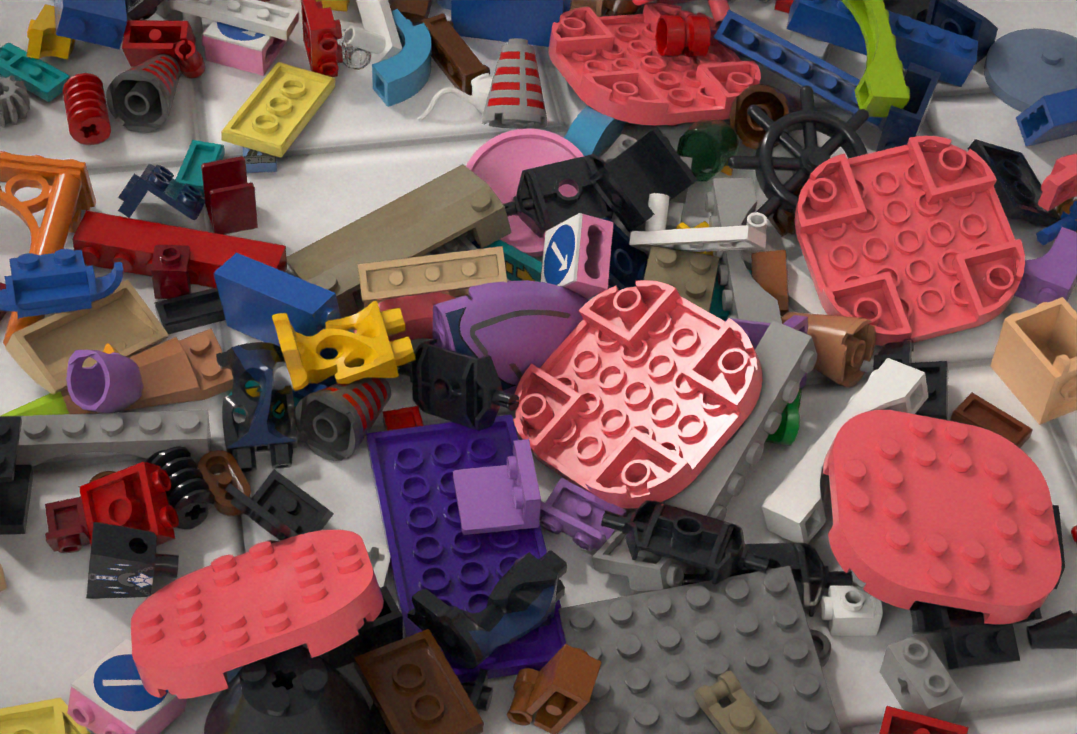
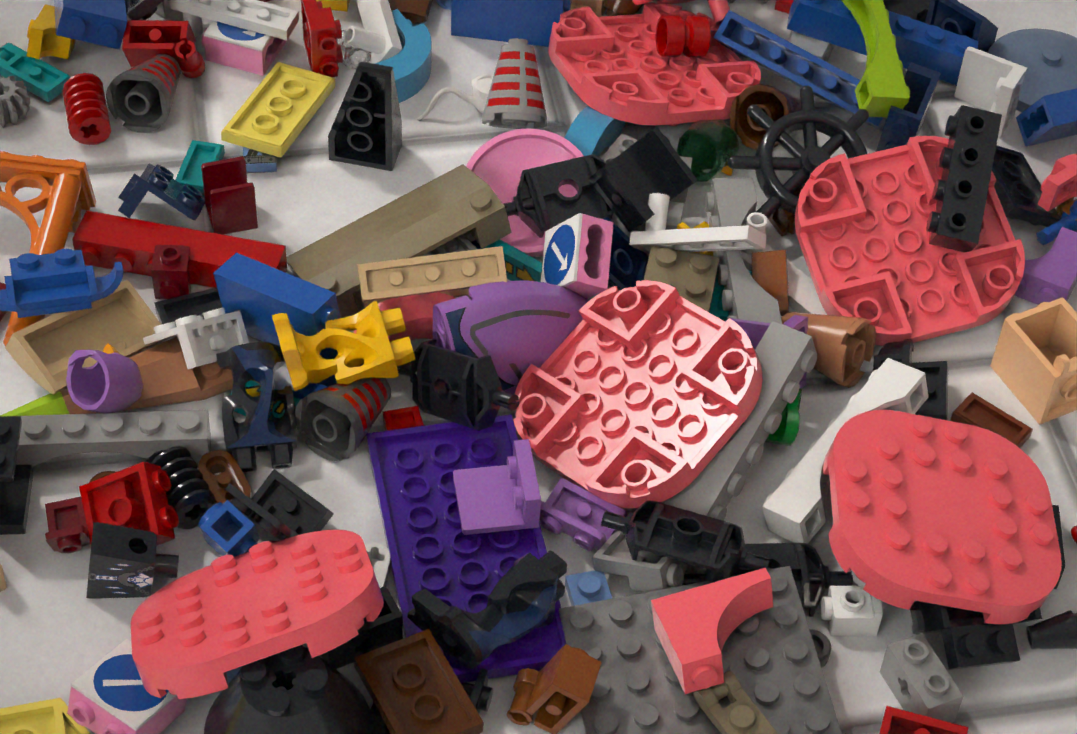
(203, 337): none -> white bracket
(228, 529): none -> blue brick
(368, 120): none -> black wedge
(453, 54): reddish brown container -> none
(587, 587): none -> medium blue plate
(700, 620): none -> coral arch
(964, 179): none -> black brick
(990, 84): none -> white bracket

